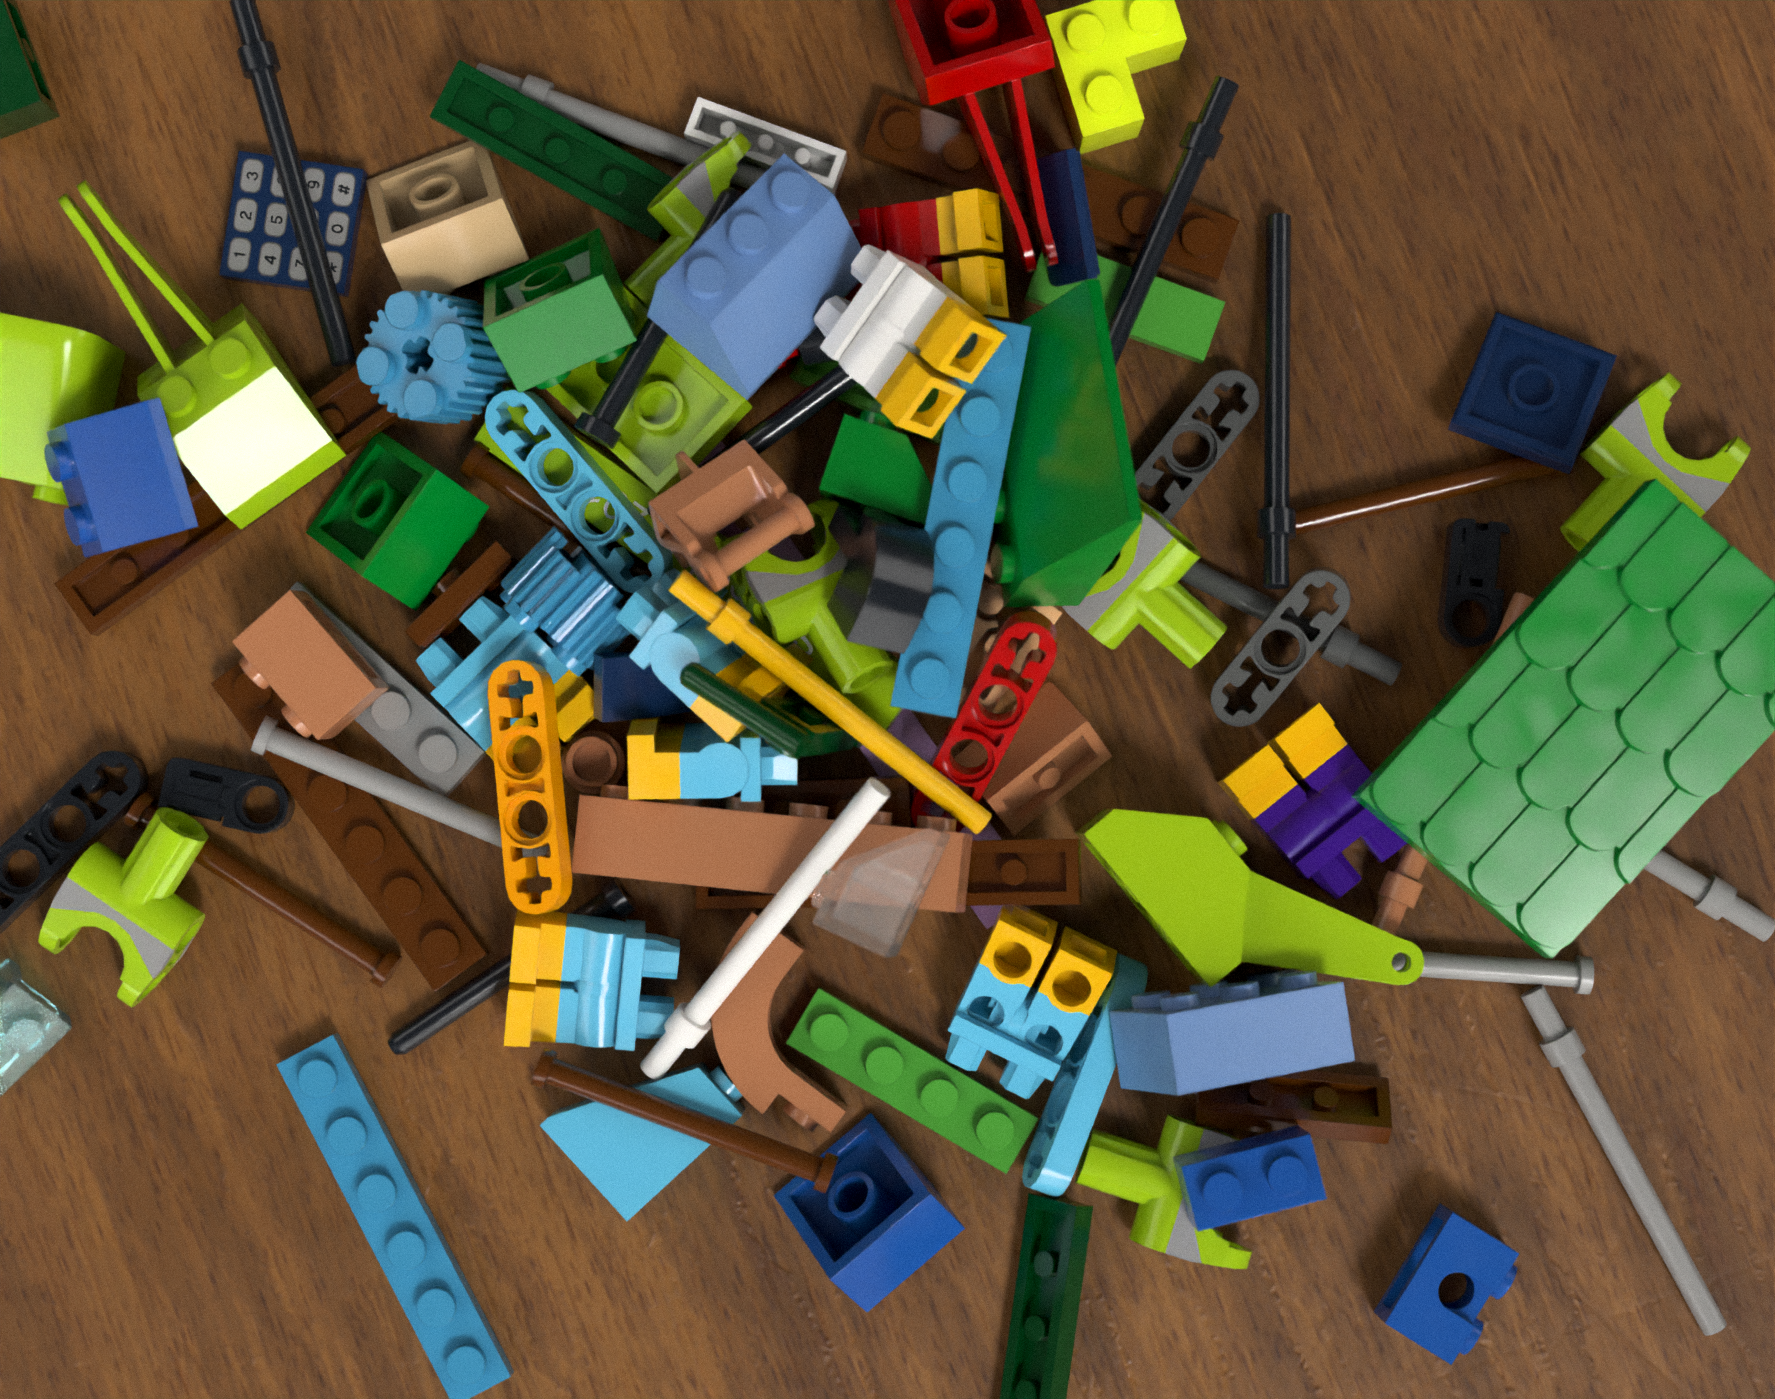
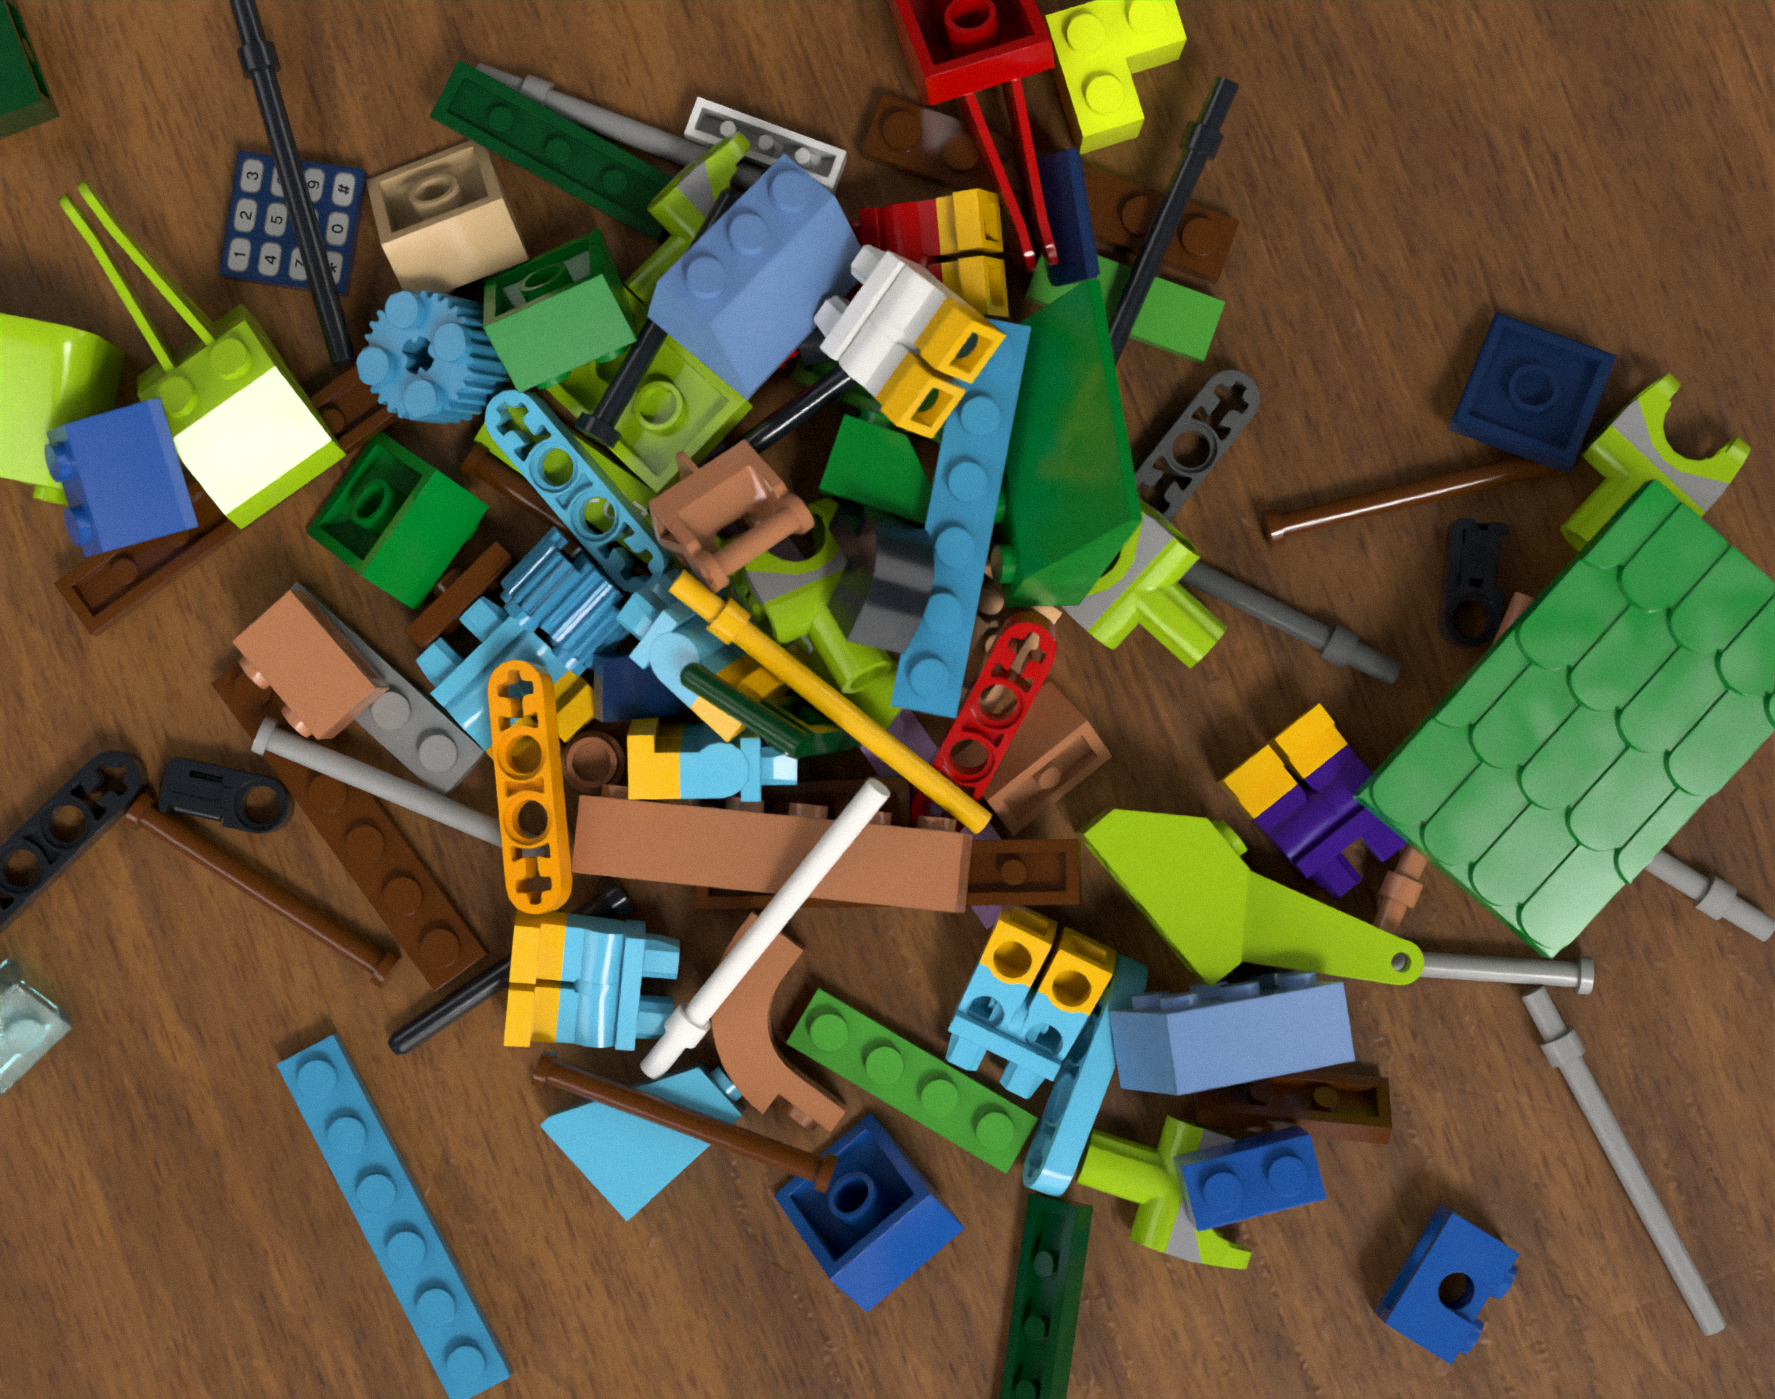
(133, 901): lime connector -> none
(879, 891): clear slope -> none
(1263, 693): dark grey beam -> none
(1277, 520): black bar -> none

